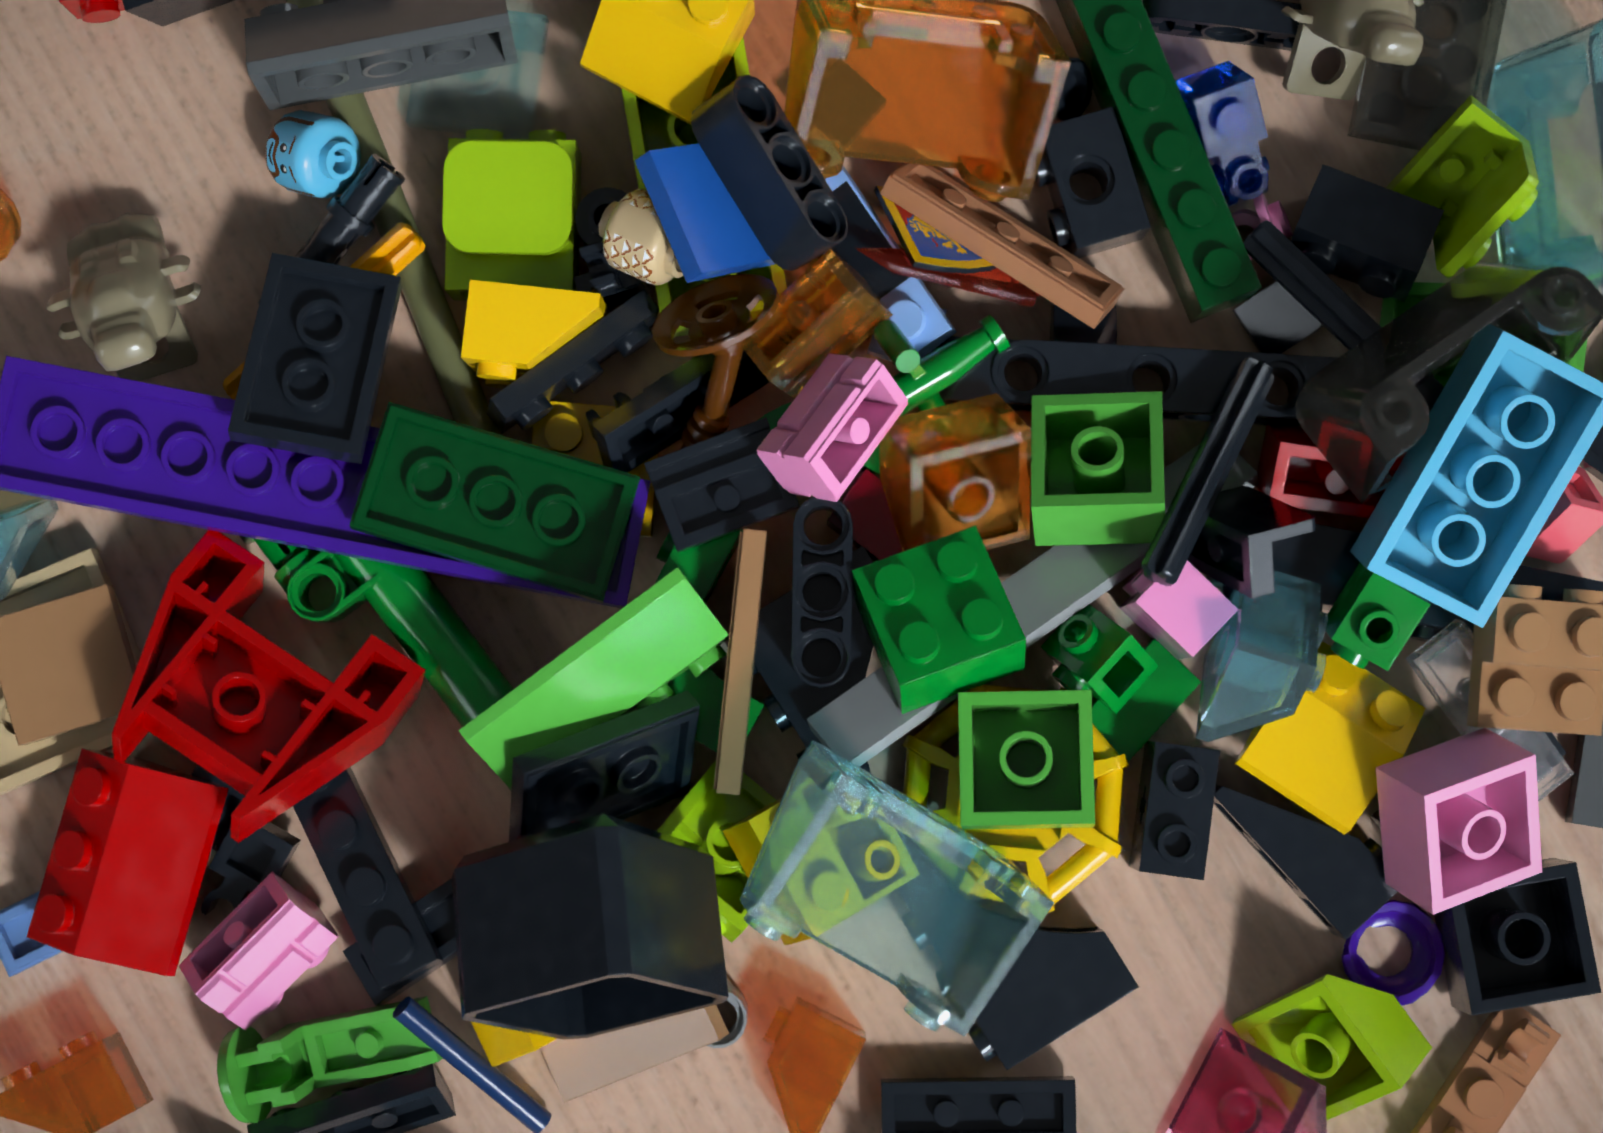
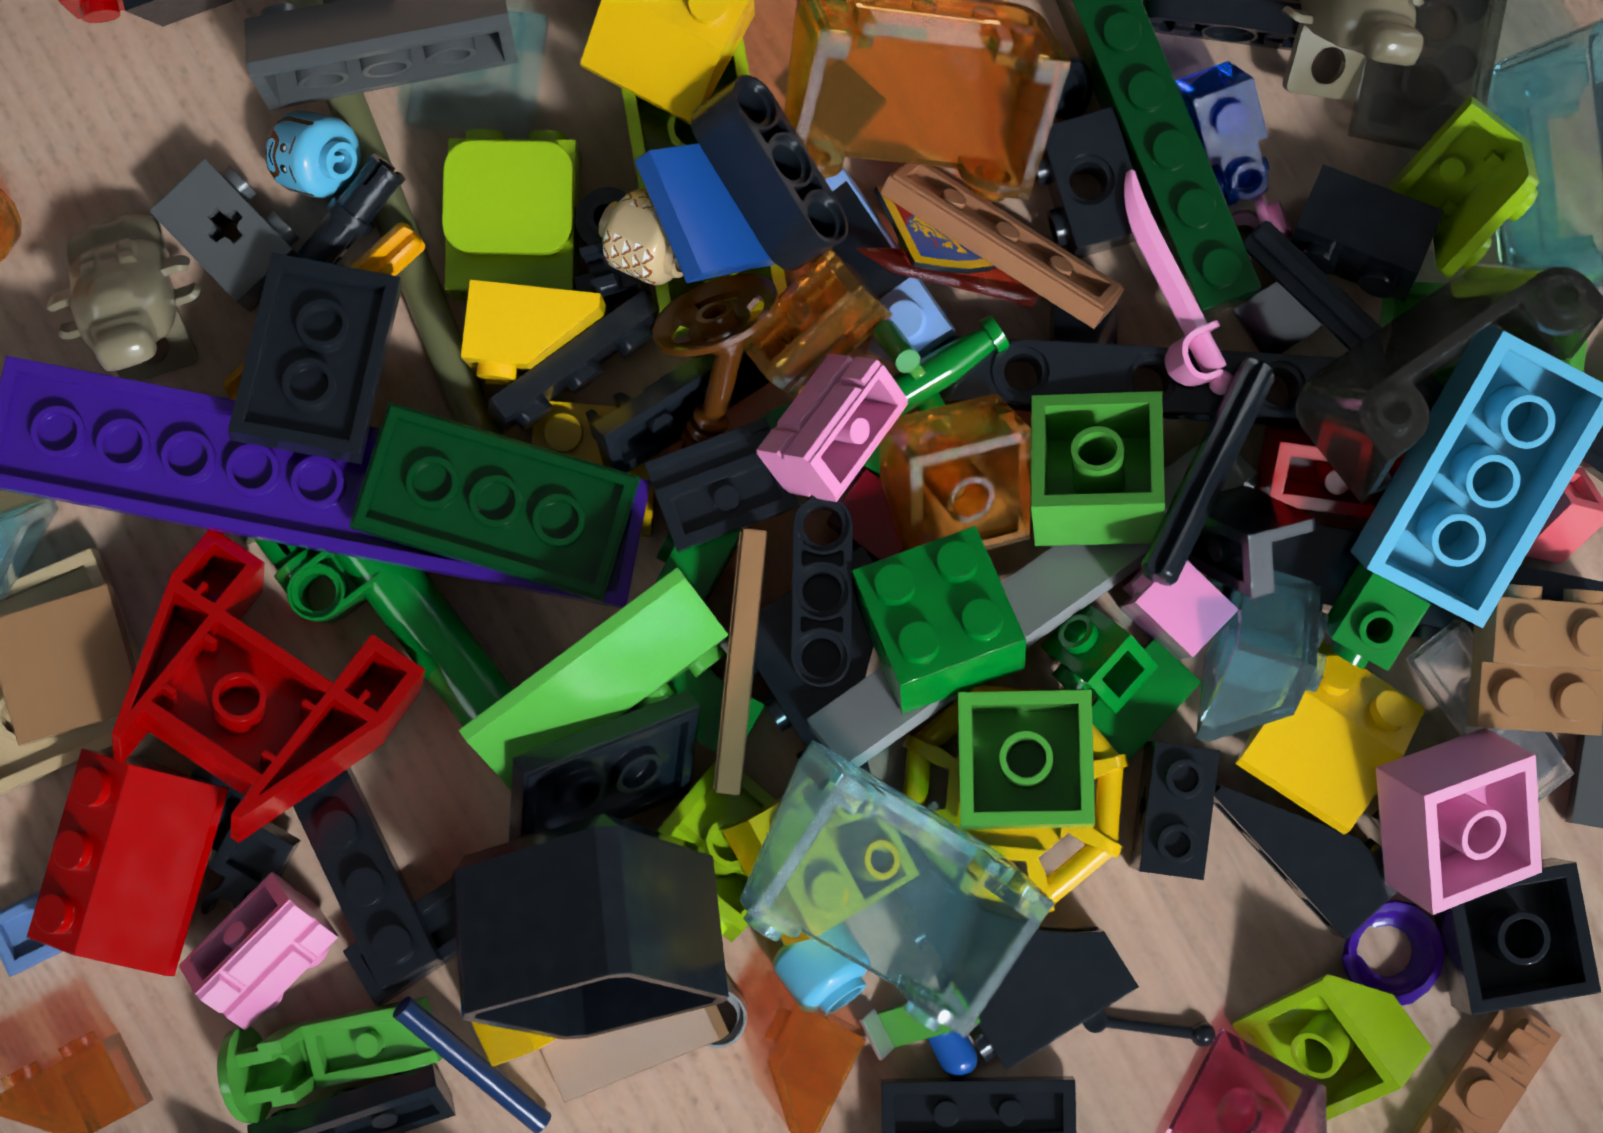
(196, 217): none -> dark grey brick
(818, 975): none -> medium azure head
(897, 1028): none -> piece
(1179, 298): none -> bright pink sword
(1201, 1033): none -> black hinge

